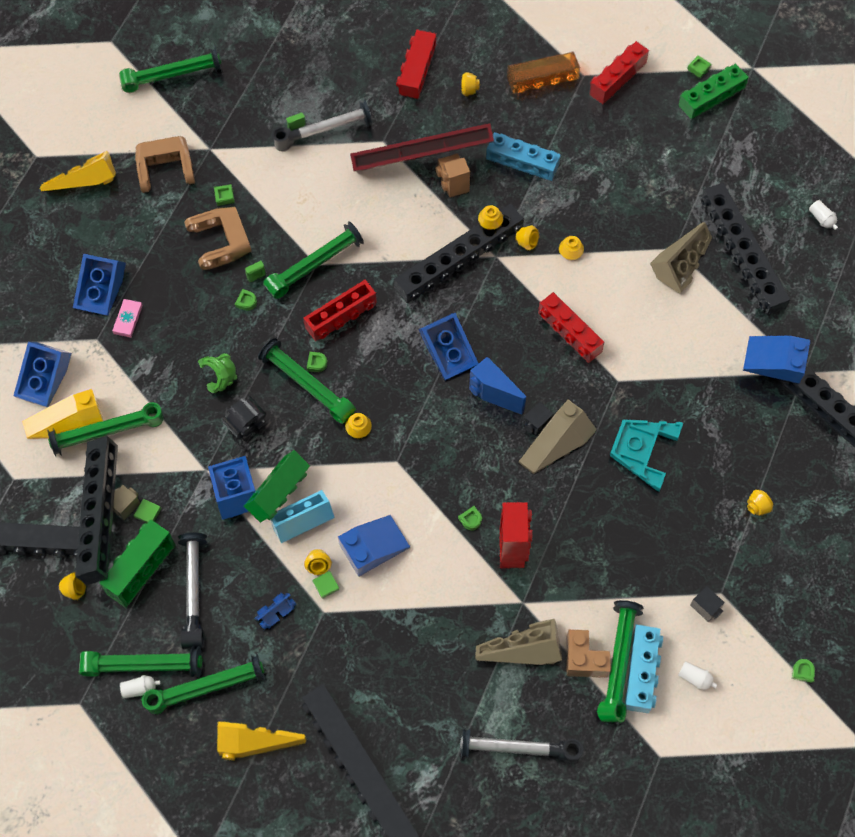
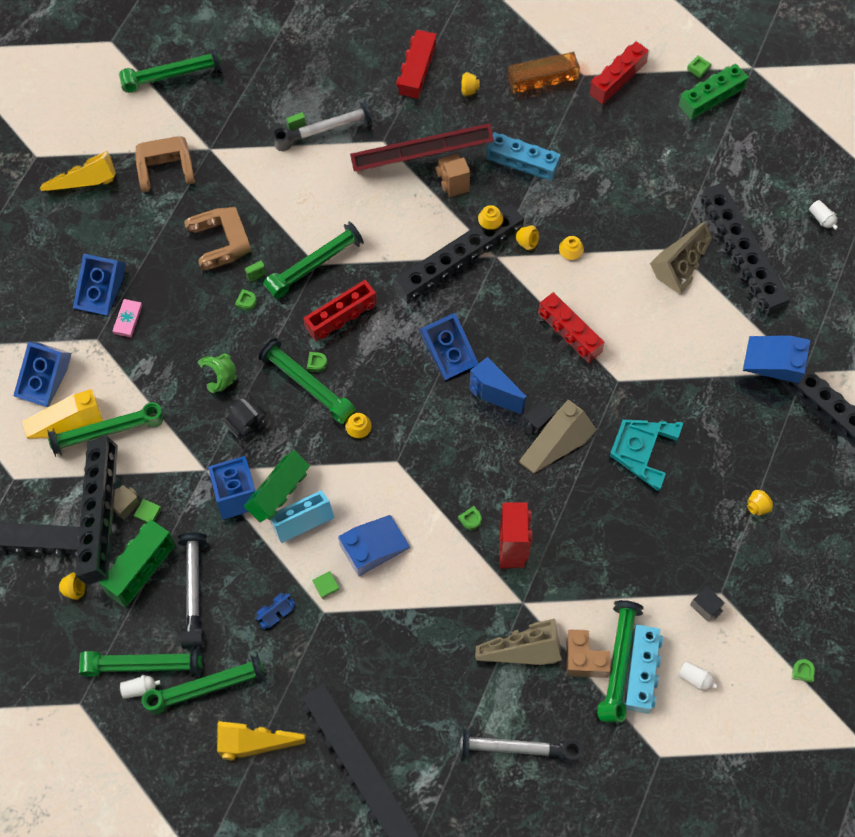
(224, 195): bright green tile -> none
(317, 562): yellow cone -> none

